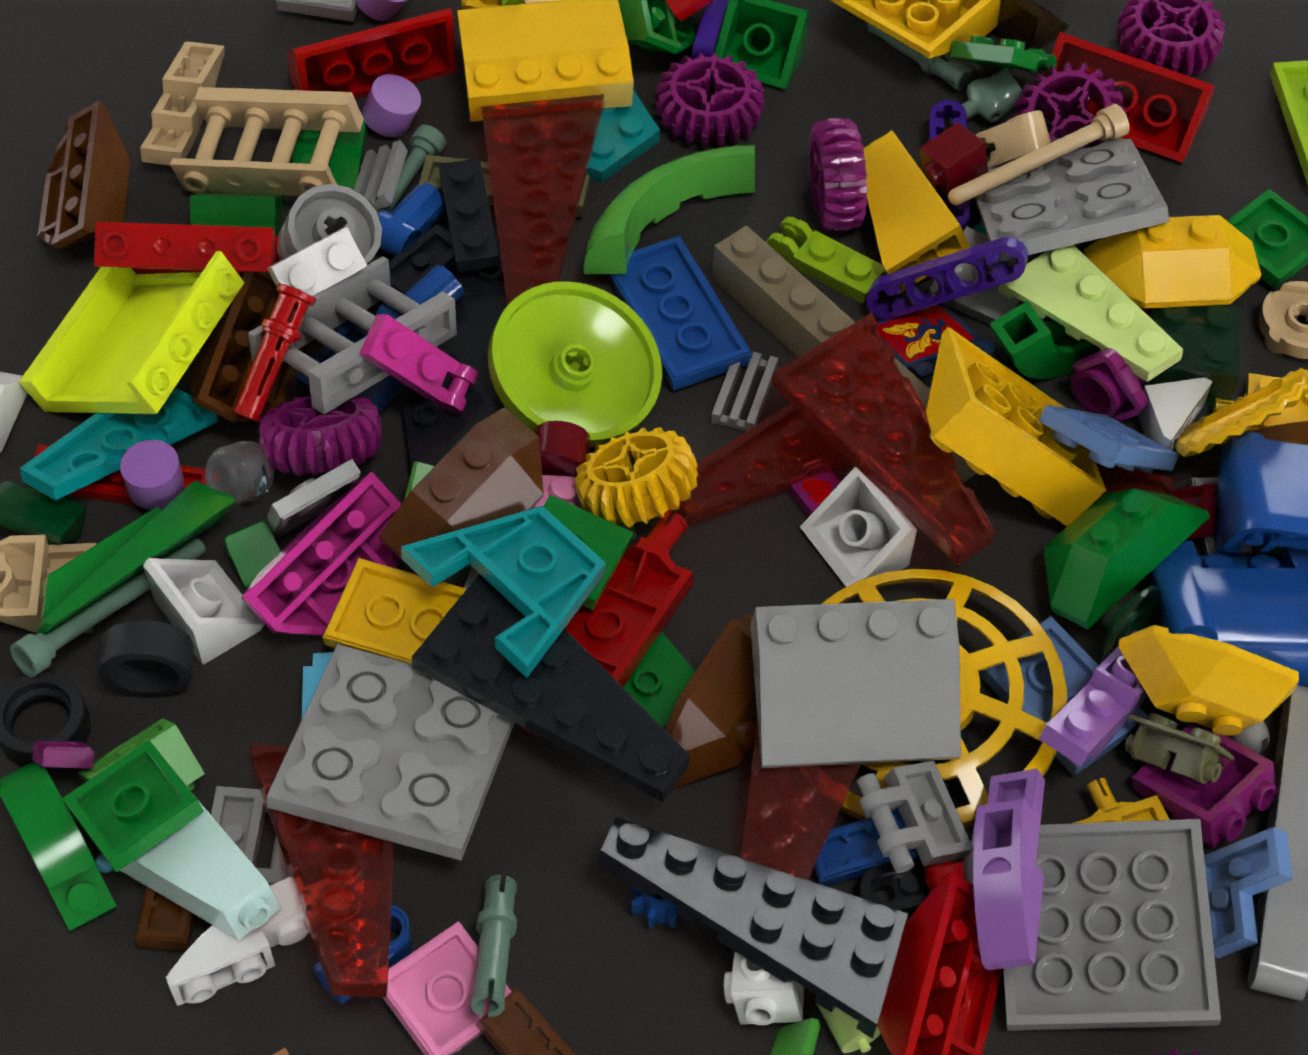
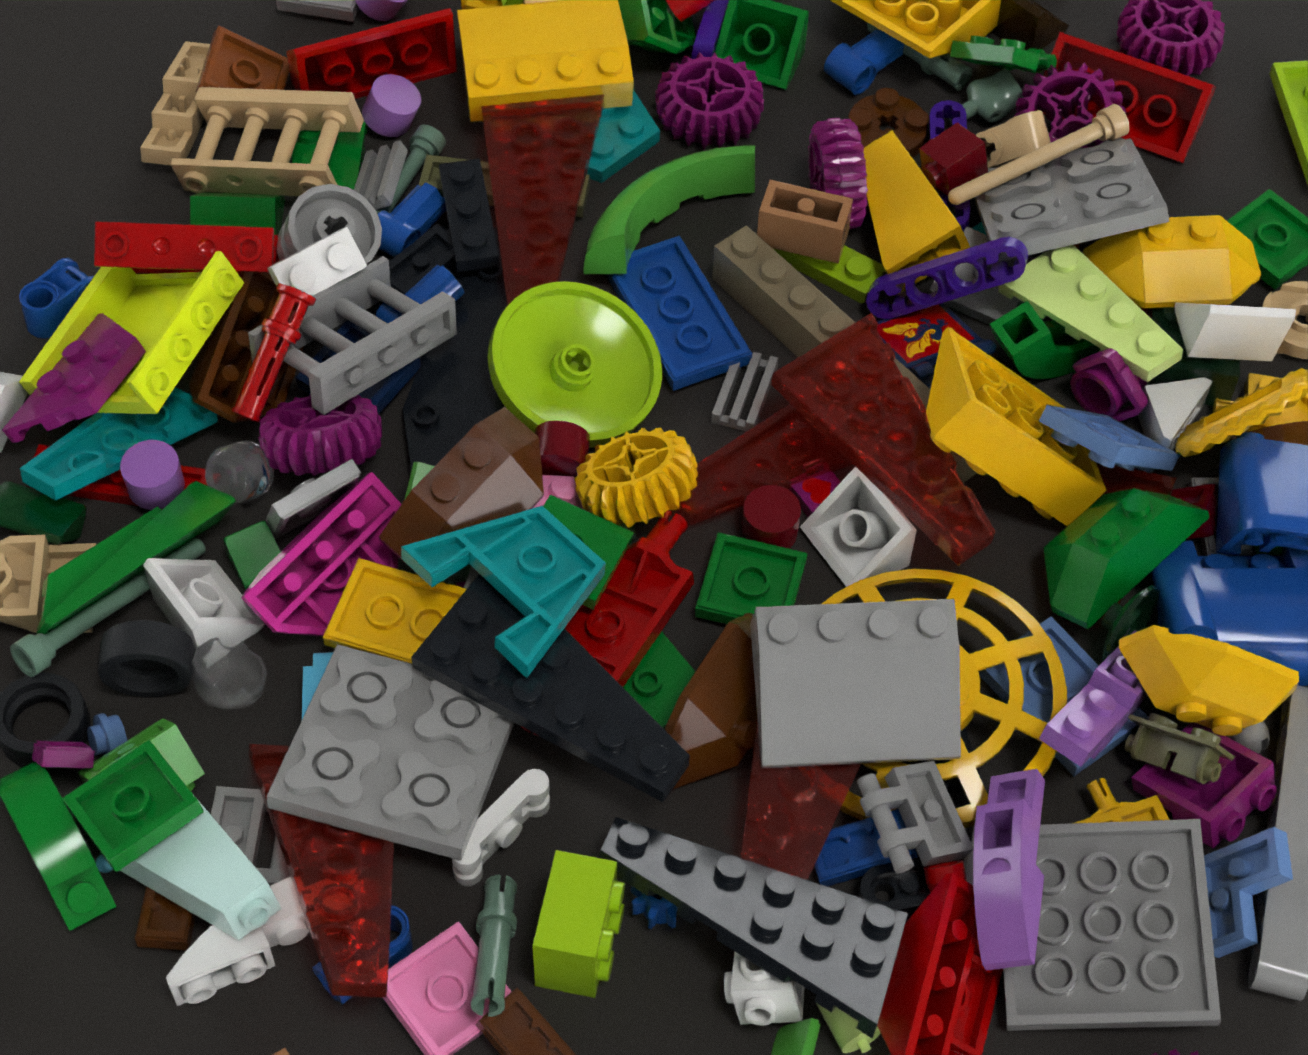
(52, 296): none -> blue piece
(80, 380): none -> magenta wing
(84, 179): reddish brown wedge -> none
(106, 733): none -> medium blue plate
(228, 675): none -> clear hair
(242, 64): none -> dark orange plate
(417, 363): dark pink plate -> none
(503, 823): none -> white plate
(578, 924): none -> lime brick
(748, 576): none -> green plate
(771, 516): none -> dark red piece
(804, 221): none -> medium nougat brick
(858, 64): none -> blue piece
(893, 110): none -> reddish brown plate
(1233, 330): none -> white slope

